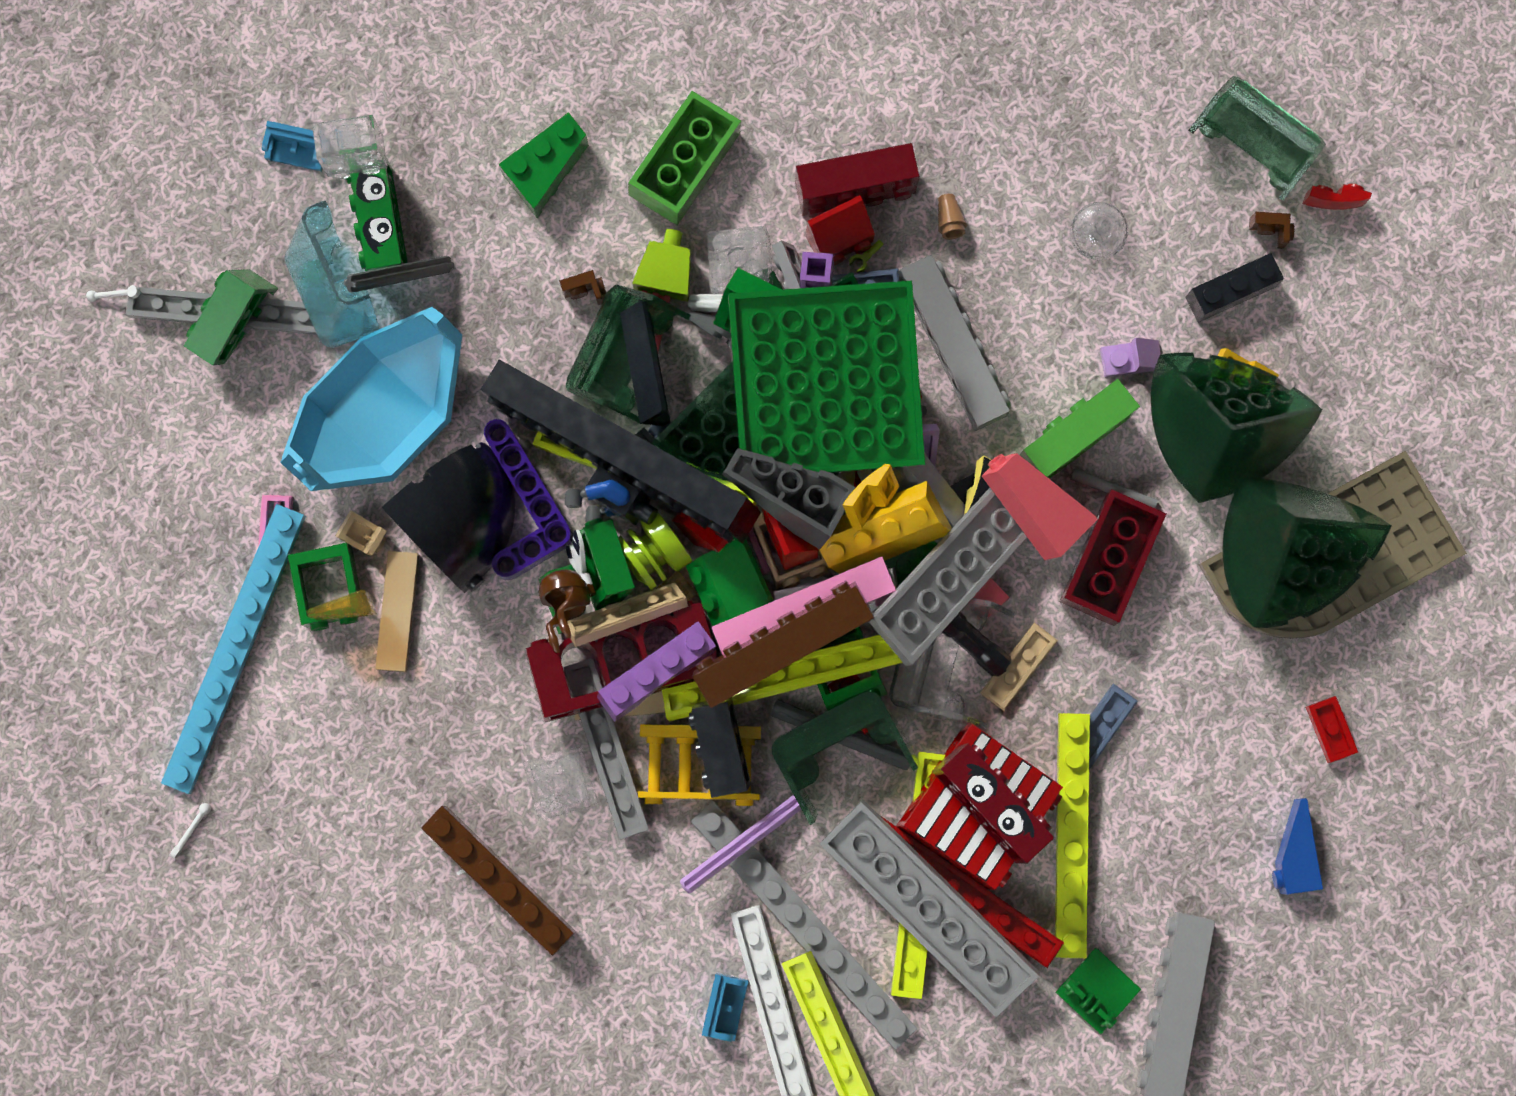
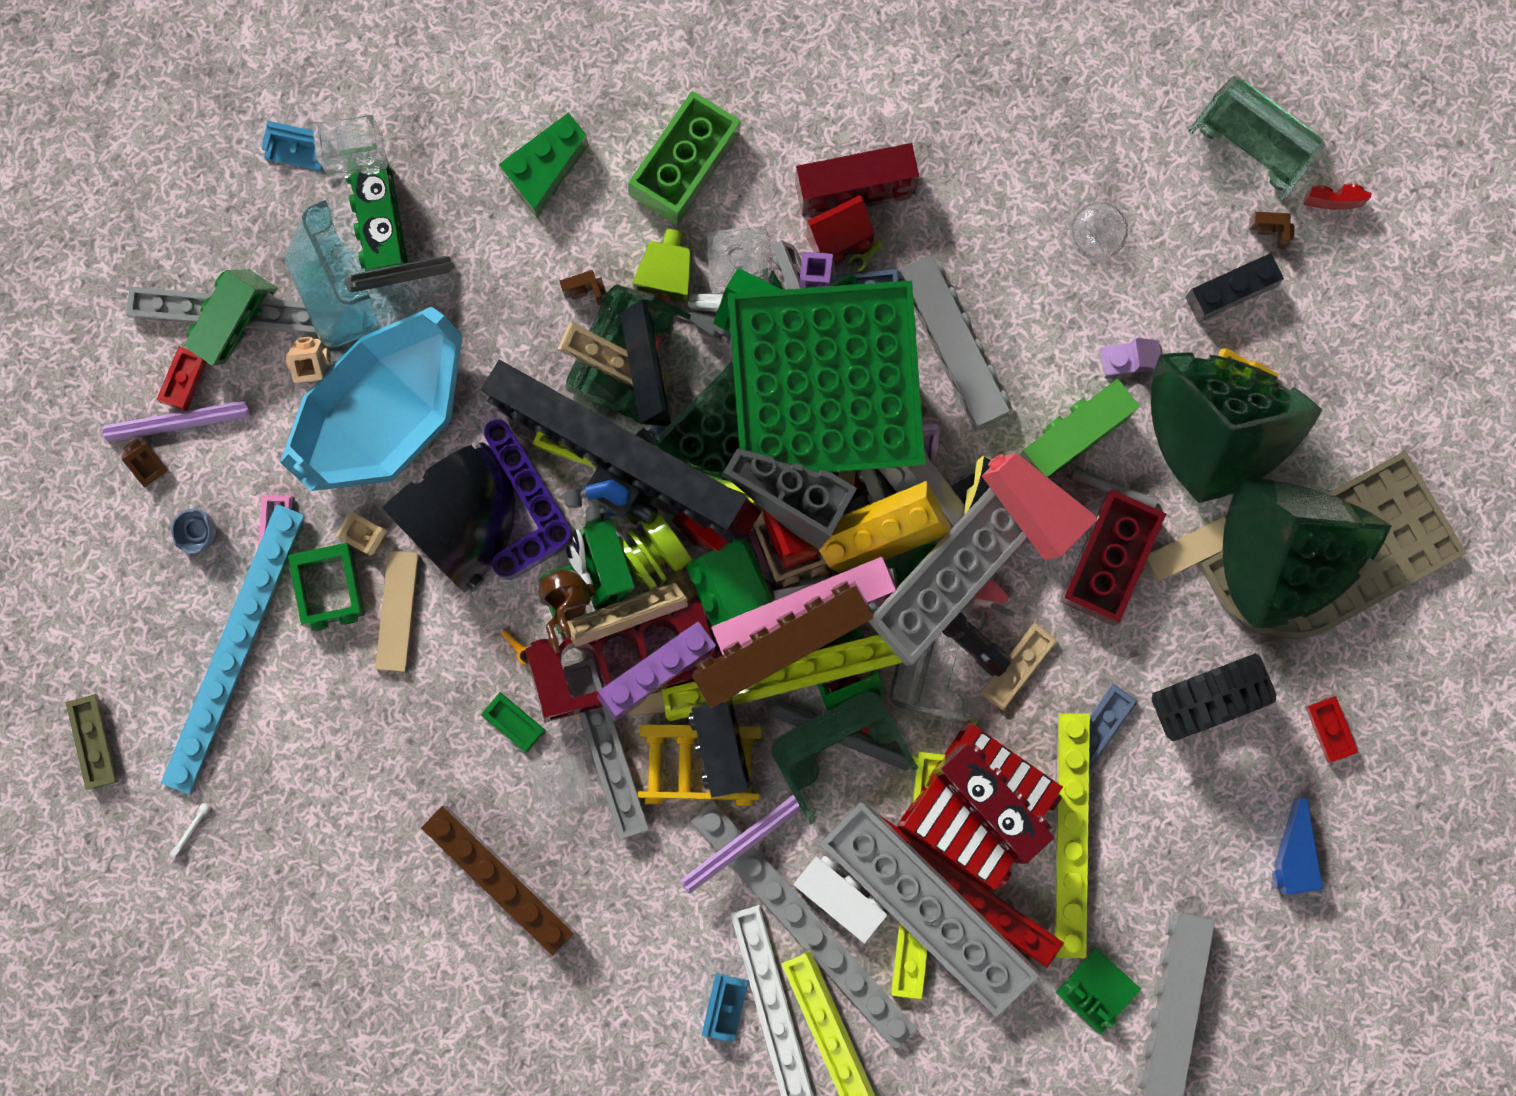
(91, 742): none -> olive plate
(132, 291): white hinge -> none
(143, 461): none -> reddish brown bracket
(176, 421): none -> lavender axle
(182, 379): none -> red plate
(193, 531): none -> sand blue hair
(308, 360): none -> light nougat brick
(351, 605): clear yellow slope -> none
(513, 722): none -> green tile
(517, 646): none -> light orange hand
(601, 354): none -> tan tile
(840, 898): none -> white brick
(872, 492): yellow slope -> none
(950, 218): medium nougat cone -> none
(1187, 550): none -> tan tile
(1214, 697): none -> black tyre

